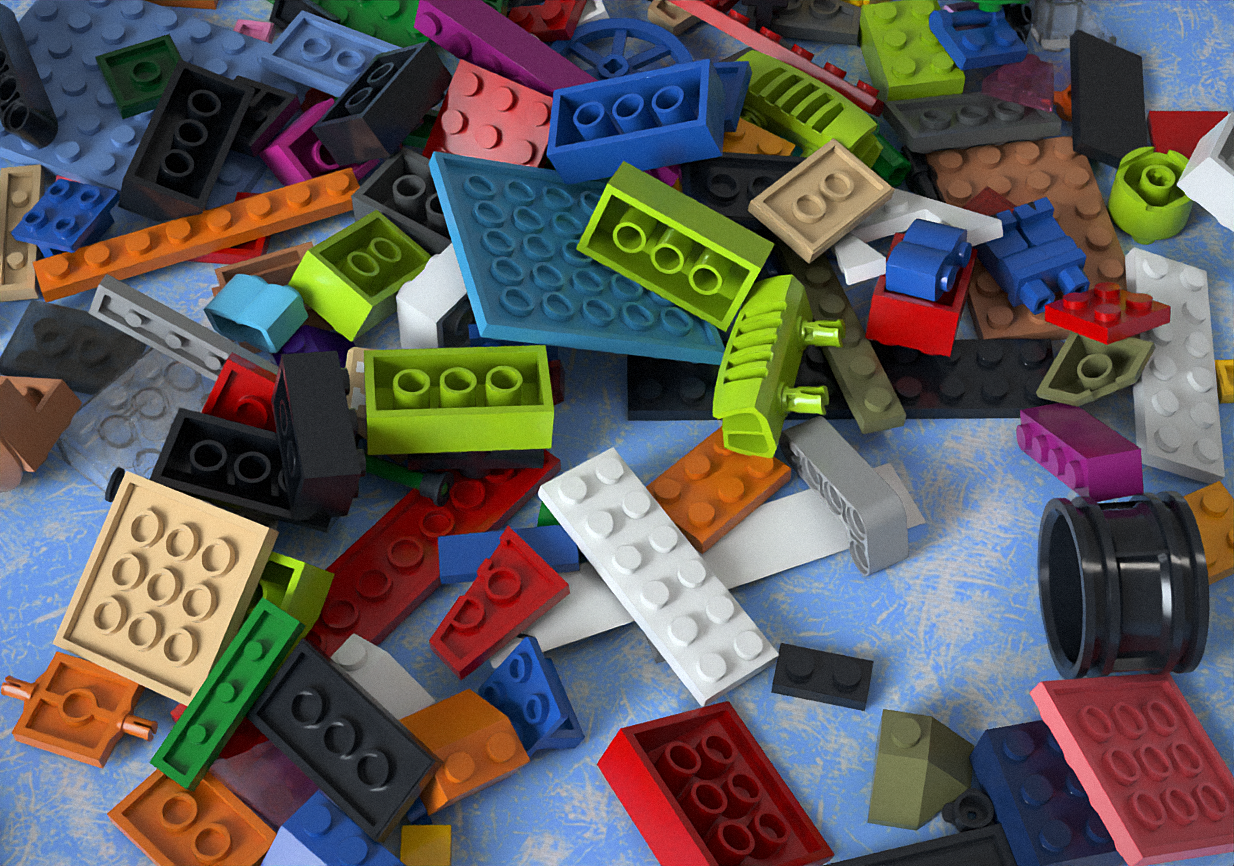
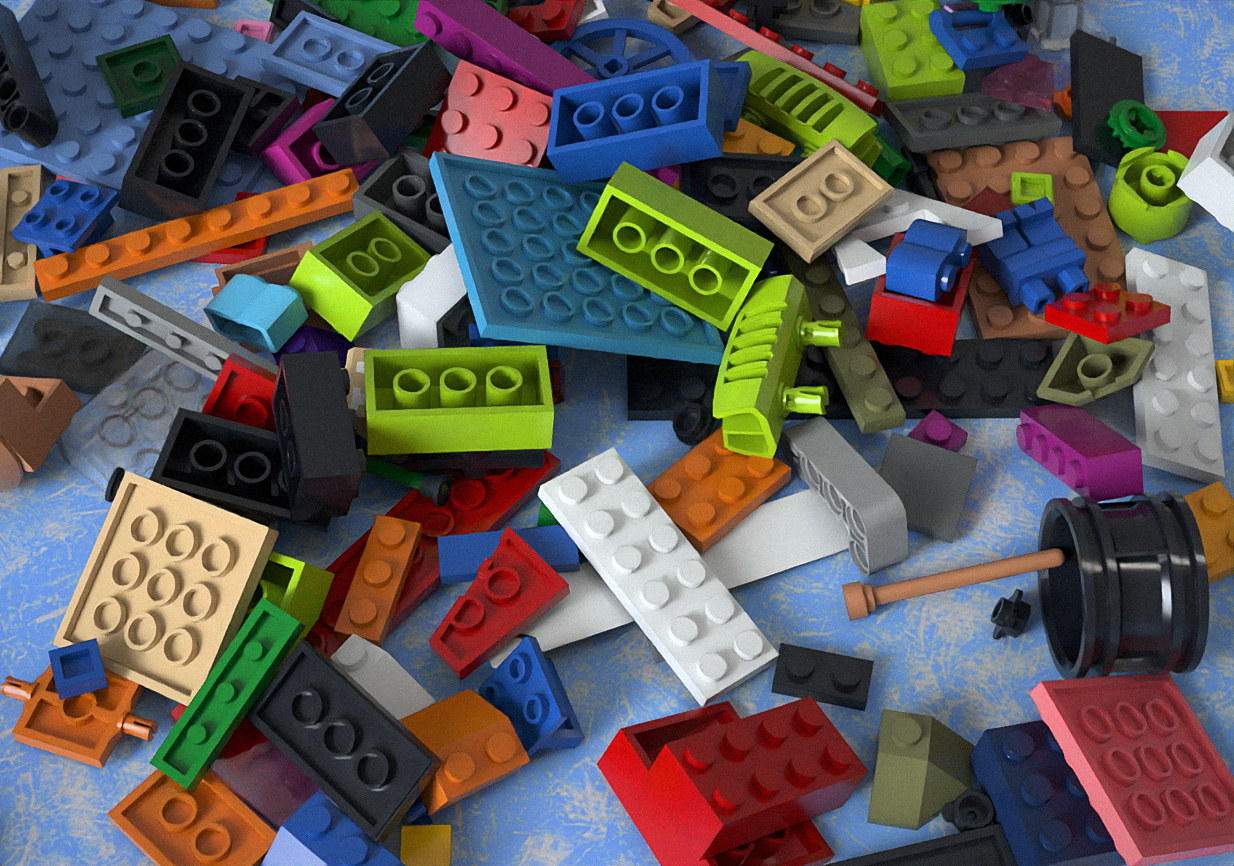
(78, 669): none -> blue plate
(379, 580): none -> orange plate
(693, 423): none -> black plate
(753, 777): none -> red brick
(864, 599): none -> nougat piece
(929, 483): none -> dark grey tile
(940, 432): none -> magenta plate
(1010, 615): none -> black plate
(1030, 187): none -> lime tile
(1146, 128): none -> green gear

